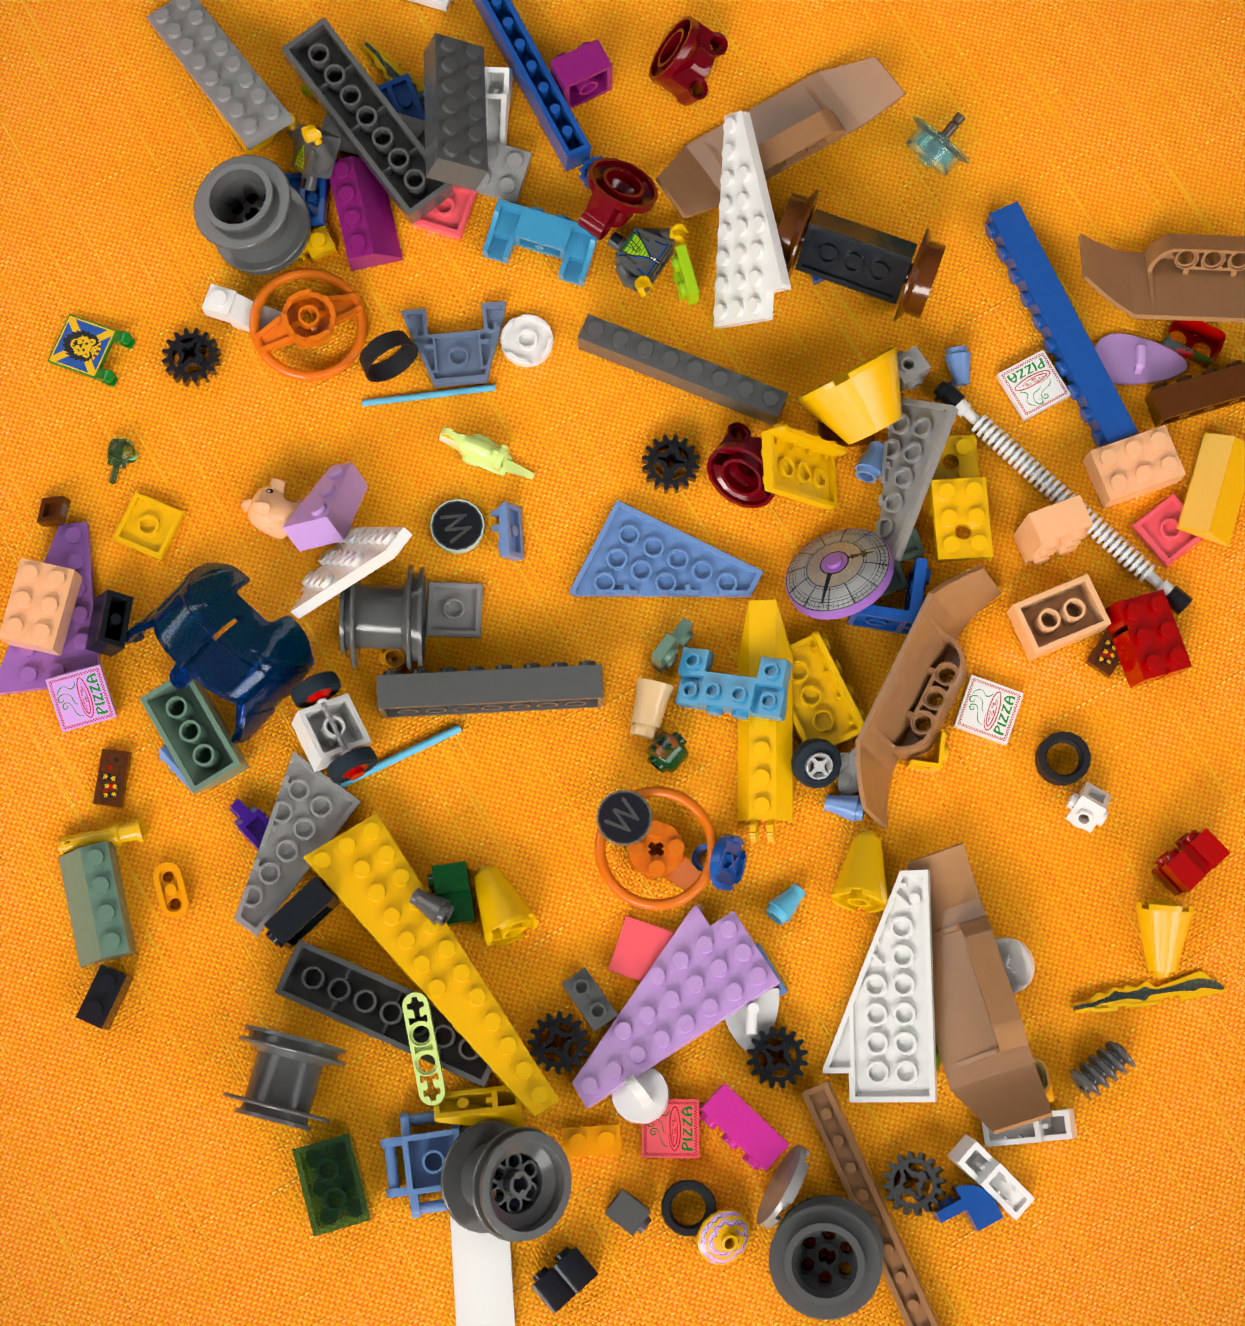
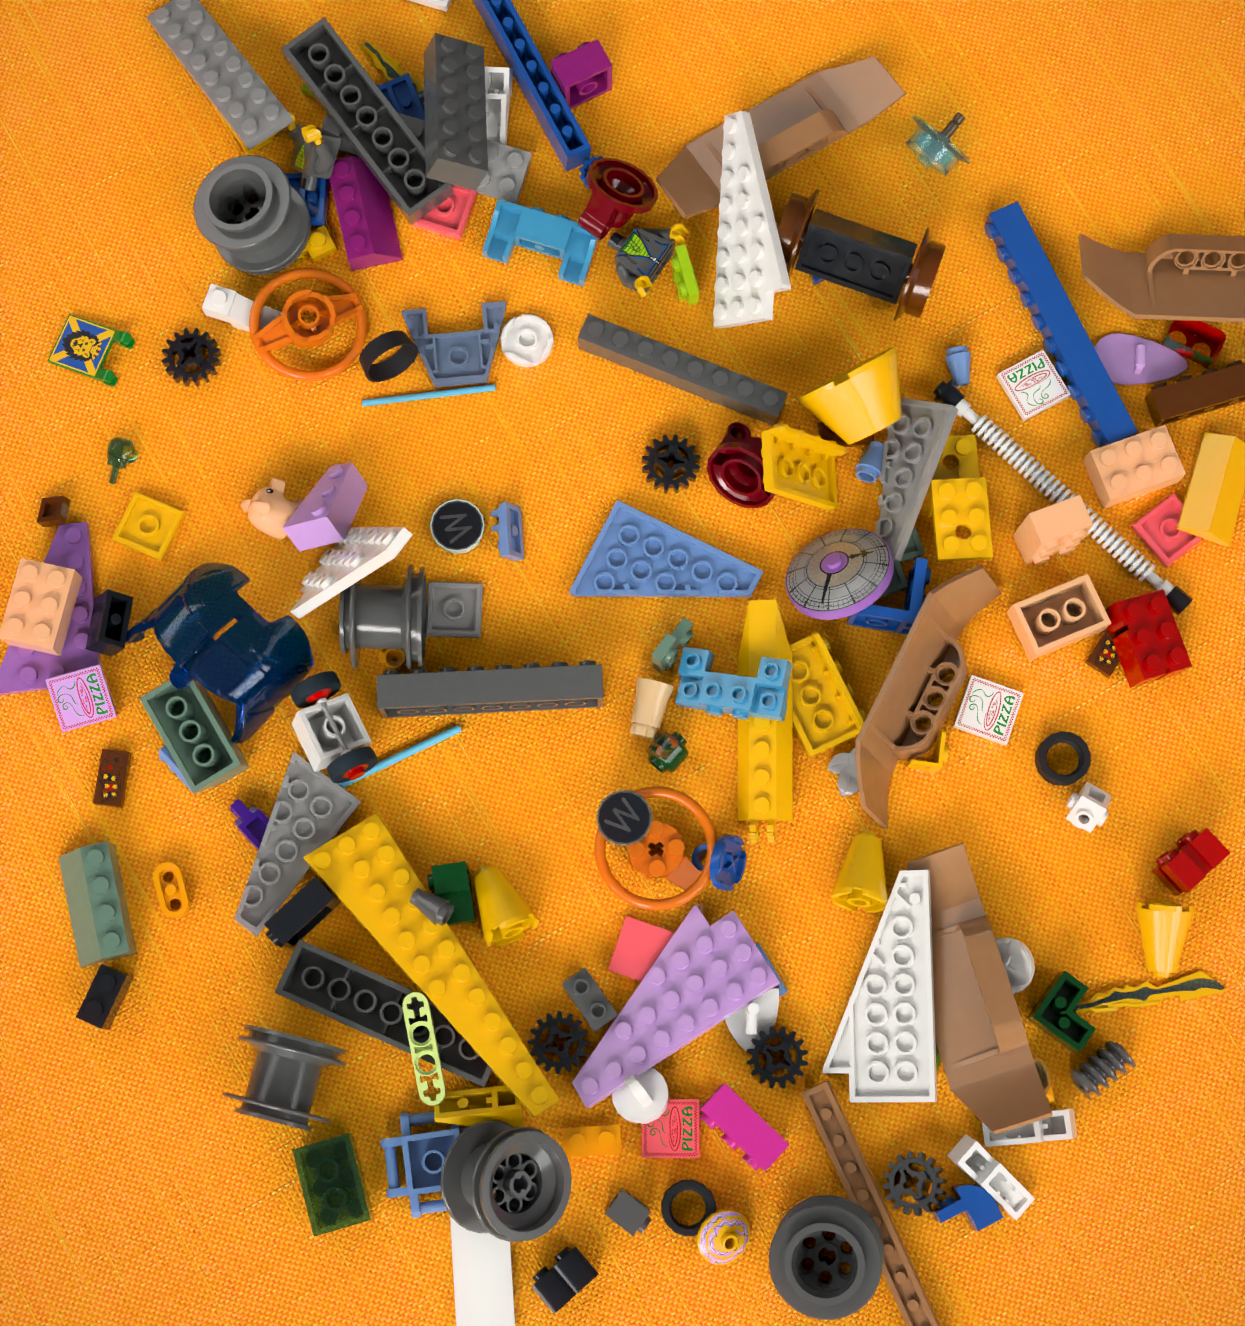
(115, 834): yellow pin -> none
(483, 453): yellowish green animal -> none
(687, 59): dark red piece -> none
(783, 1186): light grey tile -> none
(784, 906): medium azure cone -> none
(823, 770): black wheel -> none
(845, 806): medium blue cone -> none
(911, 368): light grey brick -> none
(1056, 1016): none -> dark green brick

